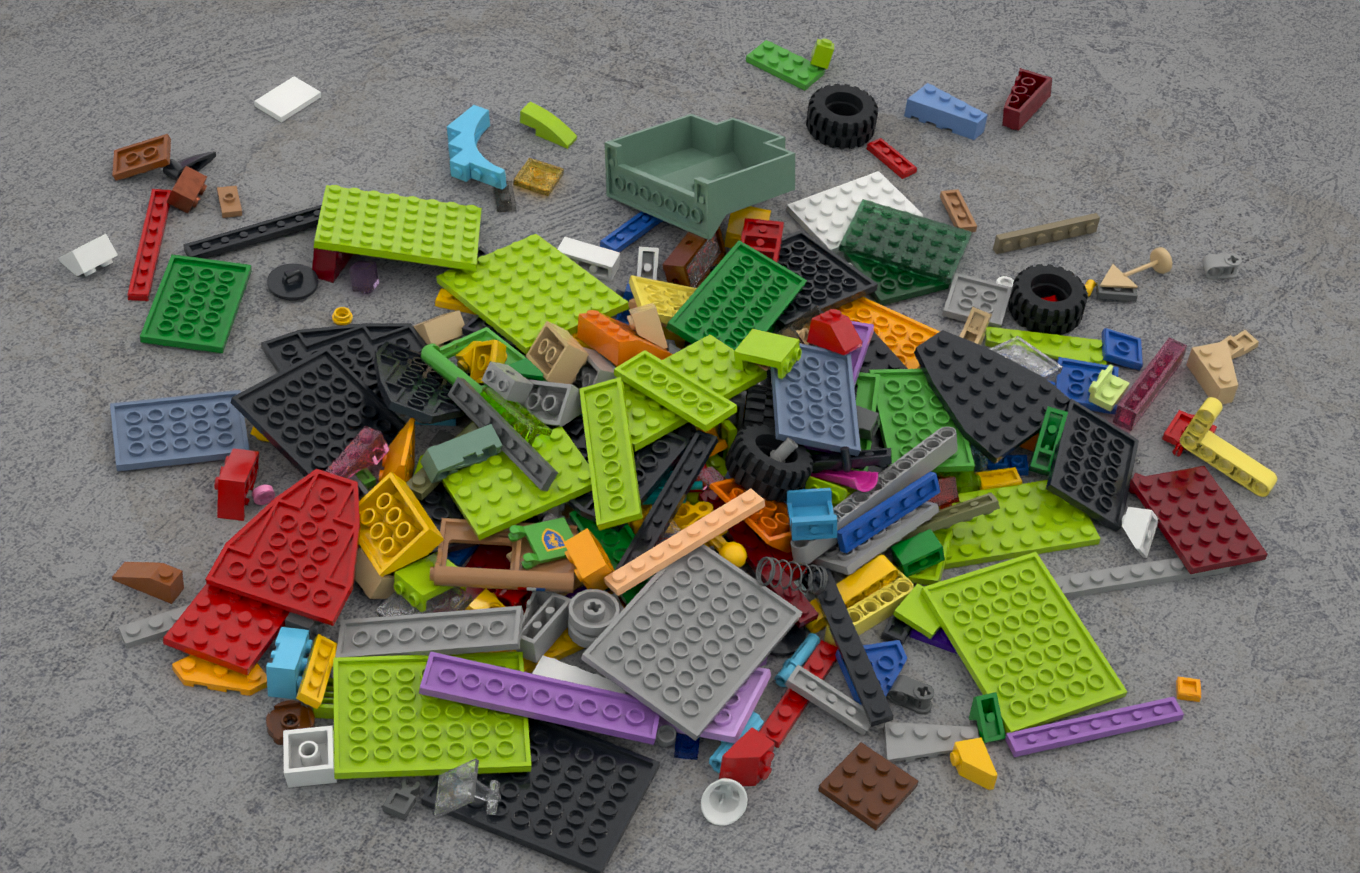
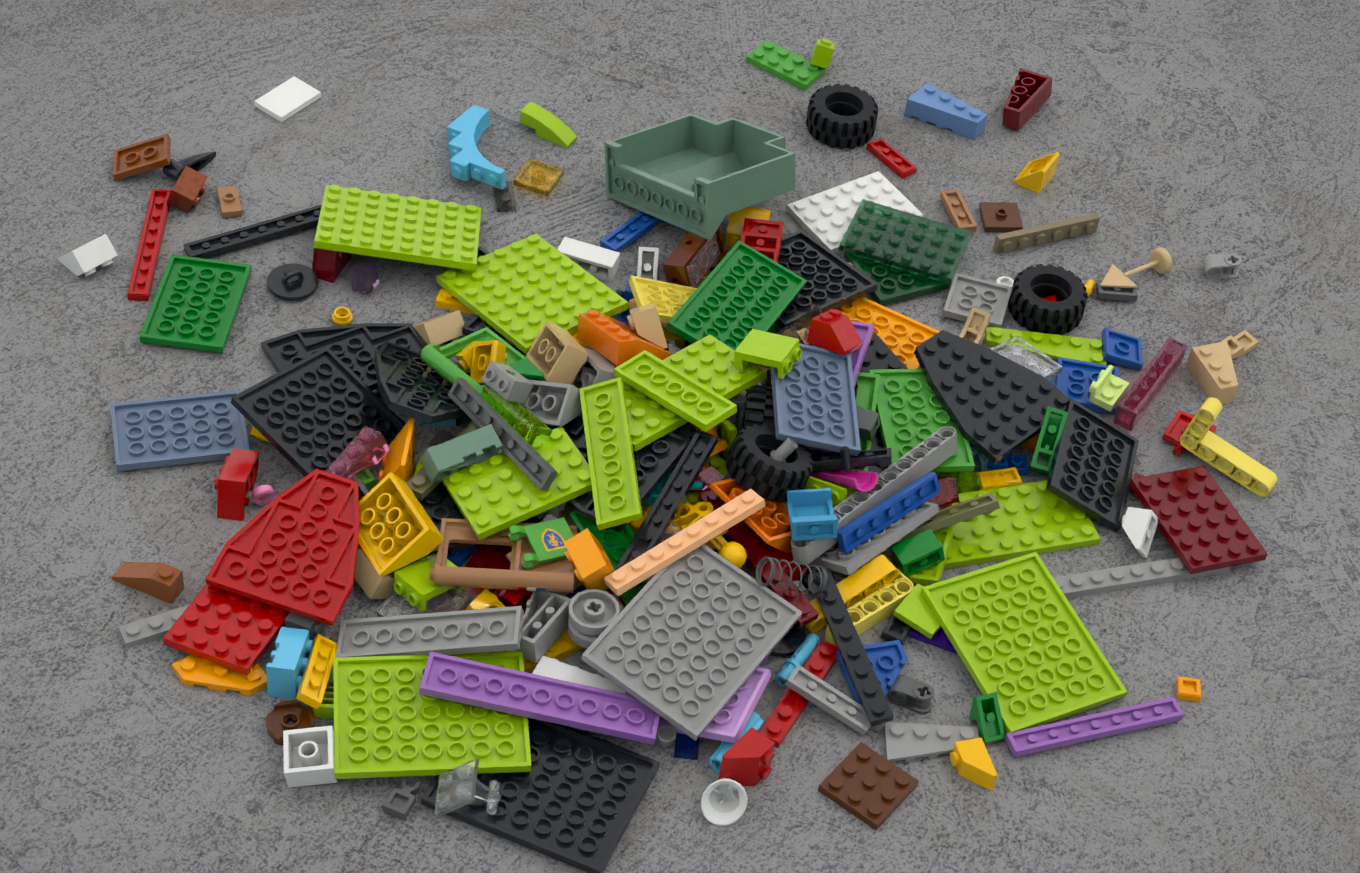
(1000, 216): none -> reddish brown plate
(1038, 172): none -> yellow slope

